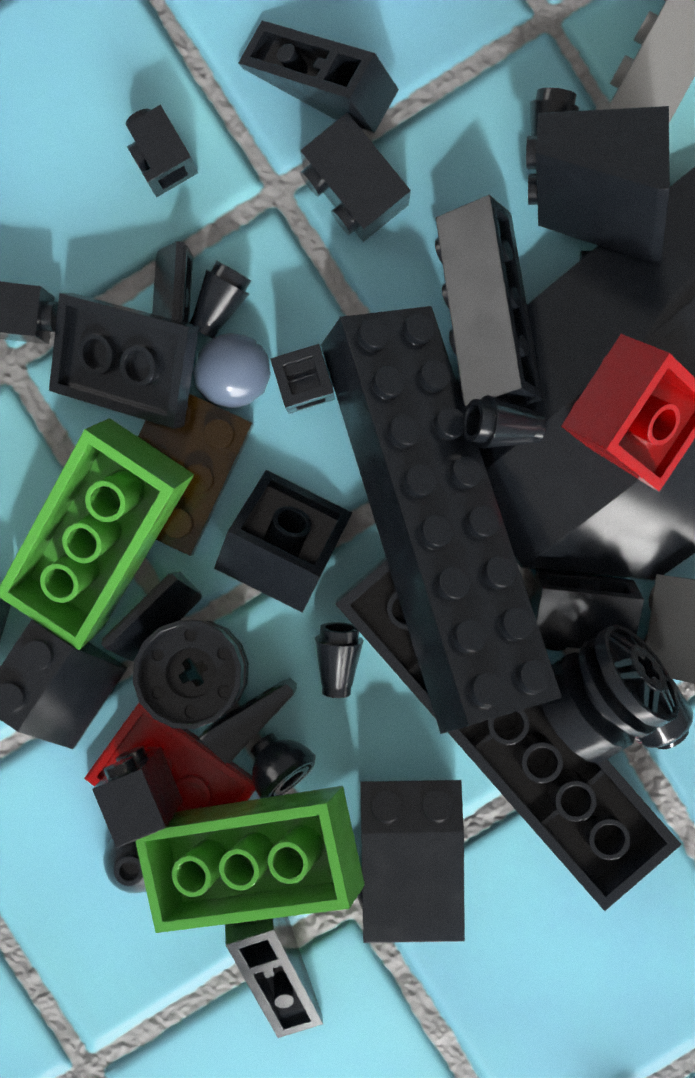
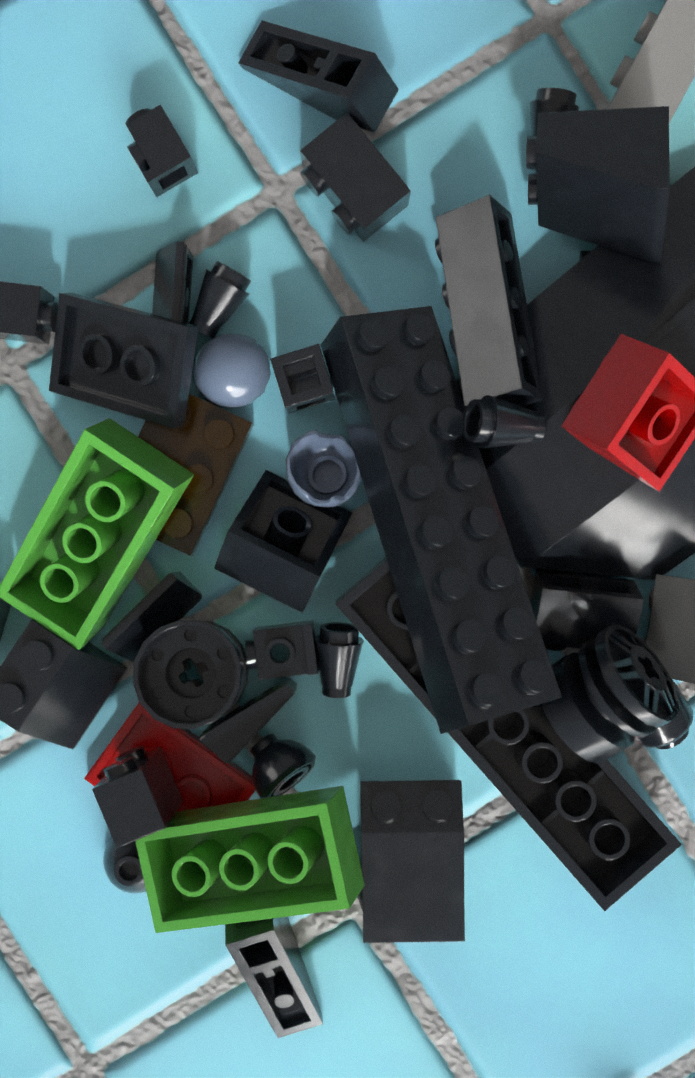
(296, 636): none -> black brick
(322, 469): none -> sand blue hair

